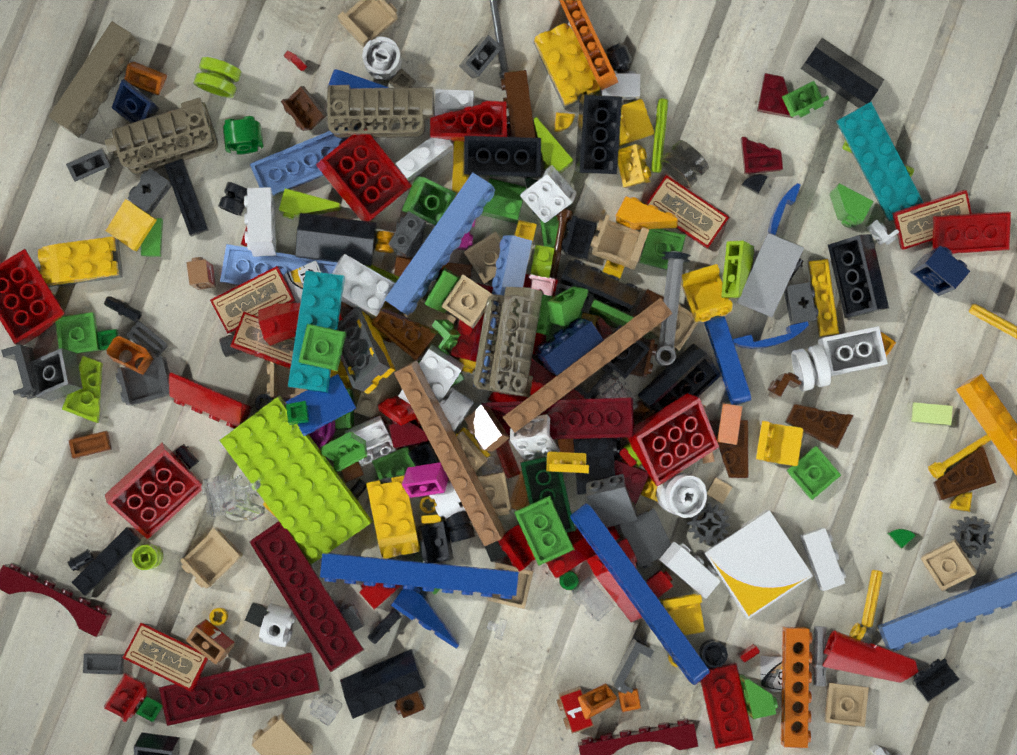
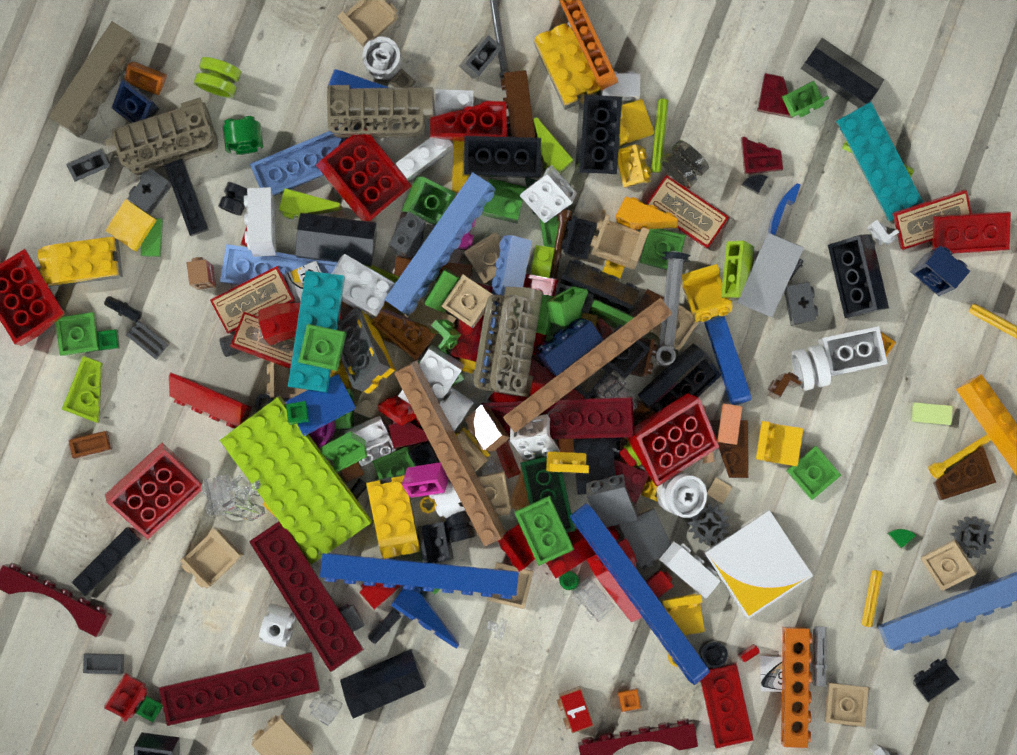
(23, 356): dark grey panel -> none
(56, 374): dark grey brick -> none
(80, 560): black pin -> none
(120, 344): orange piece -> none
(146, 387): dark grey panel -> none
(147, 557): lime wheel -> none
(165, 657): tile -> none
(187, 457): black pin -> none
(210, 641): medium nougat brick -> none
(224, 618): yellow bush -> none
(256, 614): pearl dark grey tile -> none
(291, 57): red tile -> none
(303, 109): reddish brown bracket -> none
(384, 238): light orange wheel -> none
(419, 704): reddish brown brick -> none
(430, 519): yellow tile -> none
(494, 551): pearl dark grey tile -> none
(525, 230): yellow plate -> none
(563, 121): yellow tile -> none
(597, 700): orange slope -> none
(619, 57): black head -> none
(627, 663): dark grey panel -> none
(757, 699): bright green slope -> none
(792, 331): blue slope -> none
(820, 424): reddish brown wing -> none
(823, 559): white brick -> none
(824, 298): yellow tile -> none
(849, 205): bright green slope -> none
(857, 631): yellow bush -> none
(867, 659): red panel -> none
(962, 502): yellow tile -> none

